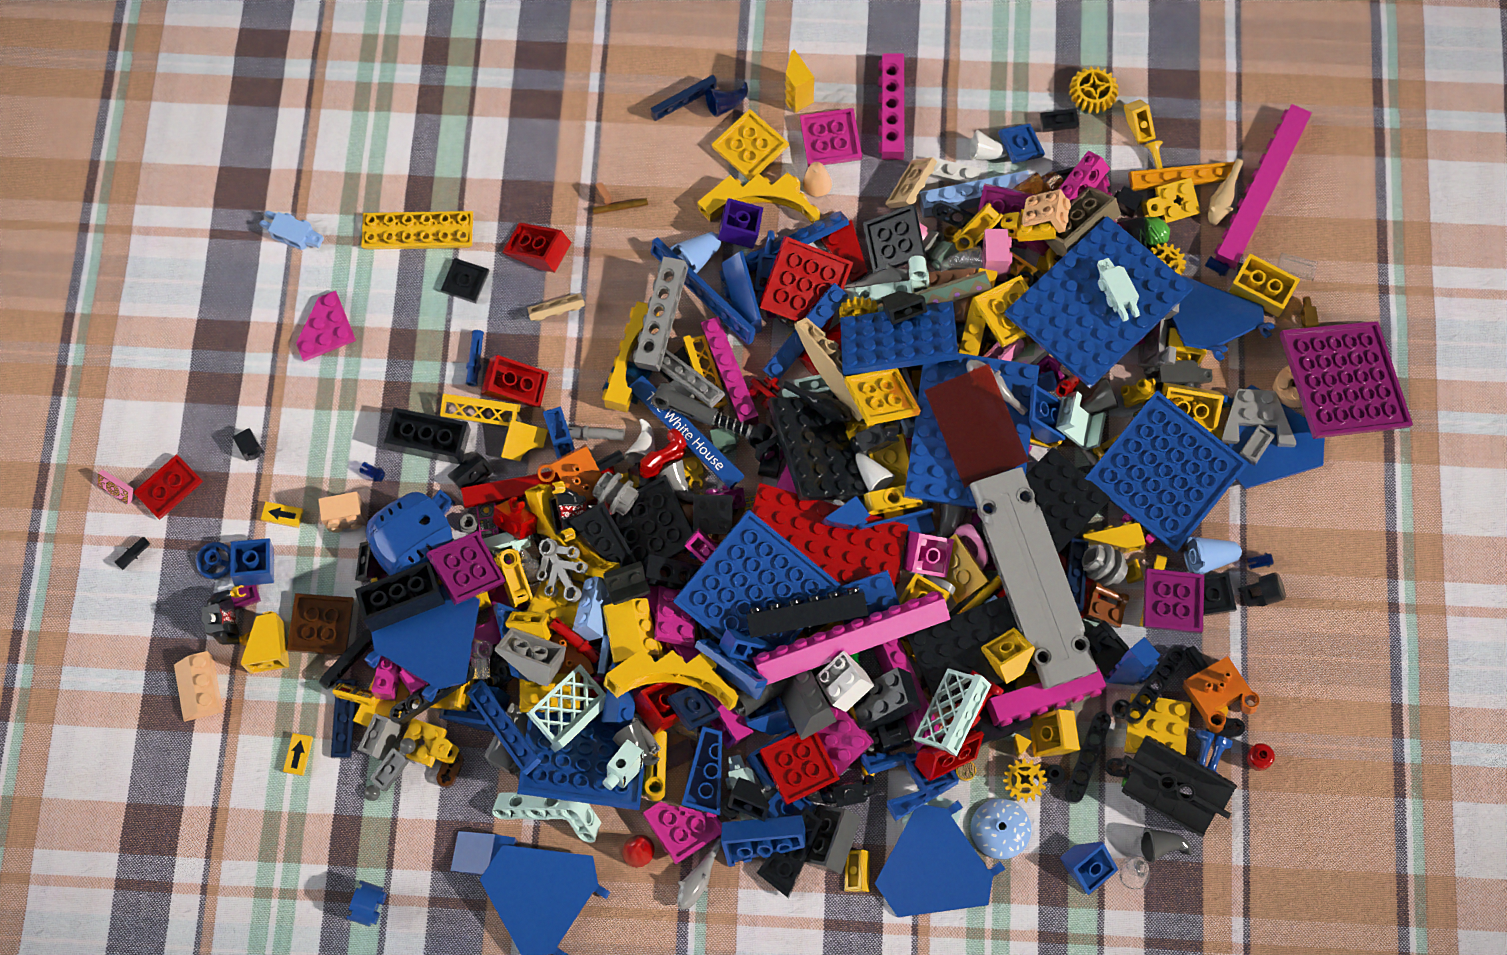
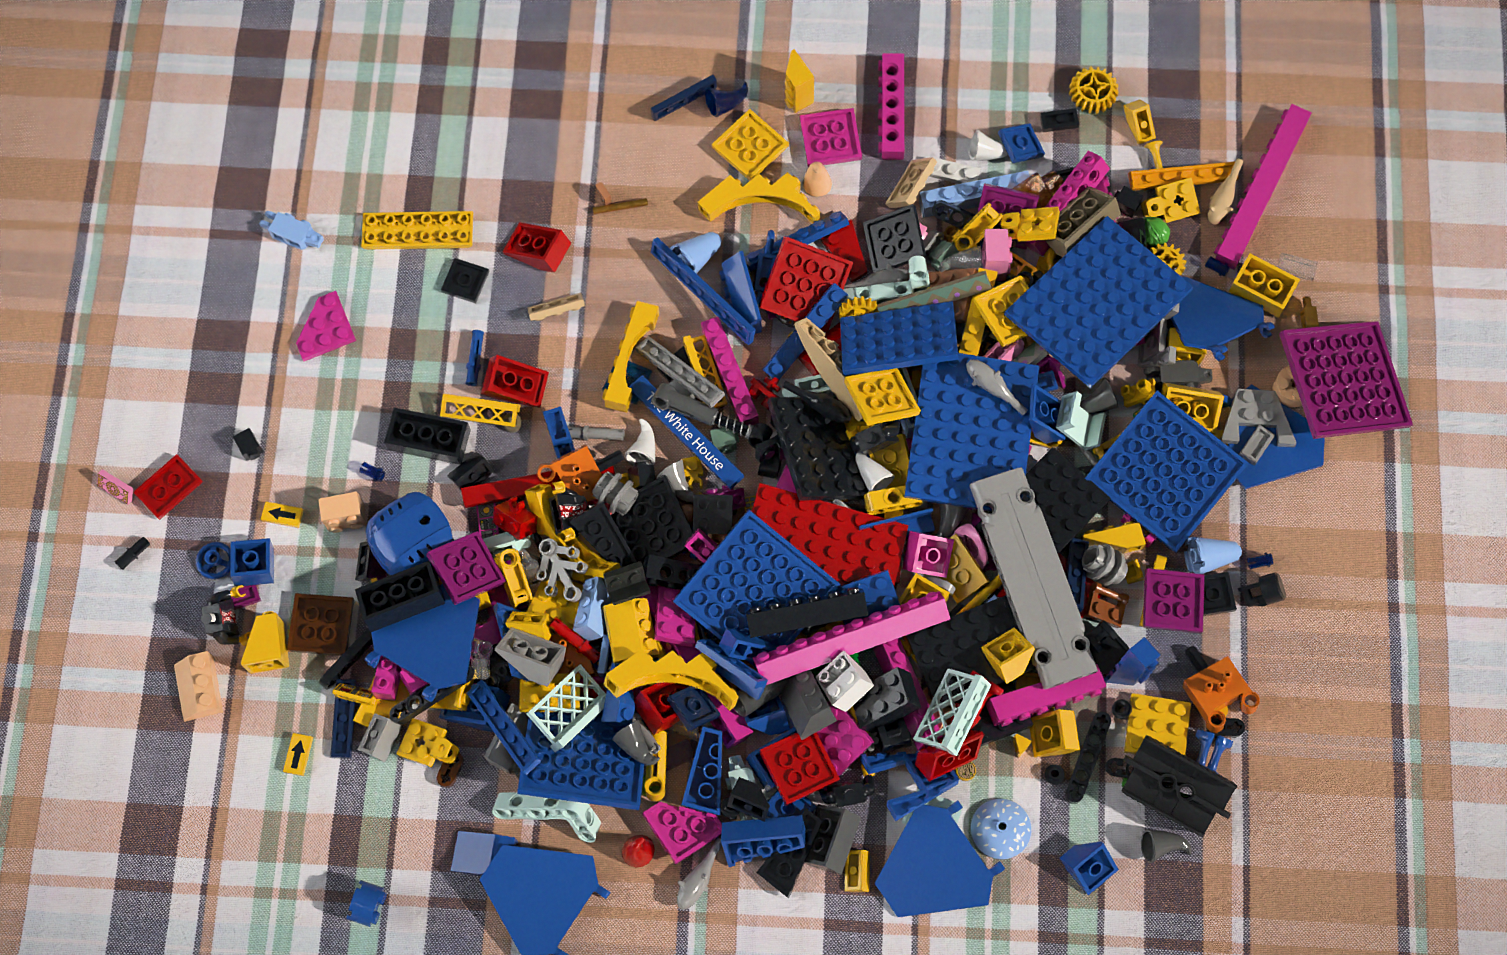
(389, 769): dark grey plate -> none
(443, 501): blue tile -> none
(464, 519): light grey plate -> none
(522, 438): yellow tile -> none
(624, 765): light aqua torso -> none
(653, 359): light grey brick -> none
(653, 461): red piece -> none
(740, 223): dark purple brick -> none
(848, 516): blue slope -> none
(903, 305): pearl dark grey slope -> none
(976, 425): clear red piece -> none
(1031, 773): yellow gear -> none
(1046, 207): light nougat bracket -> none
(1067, 386): red pin -> none
(1118, 288): light aqua hinge -> none
(1134, 872): clear hat -> none
(1152, 693): black beam -> none
(1256, 761): red head -> none

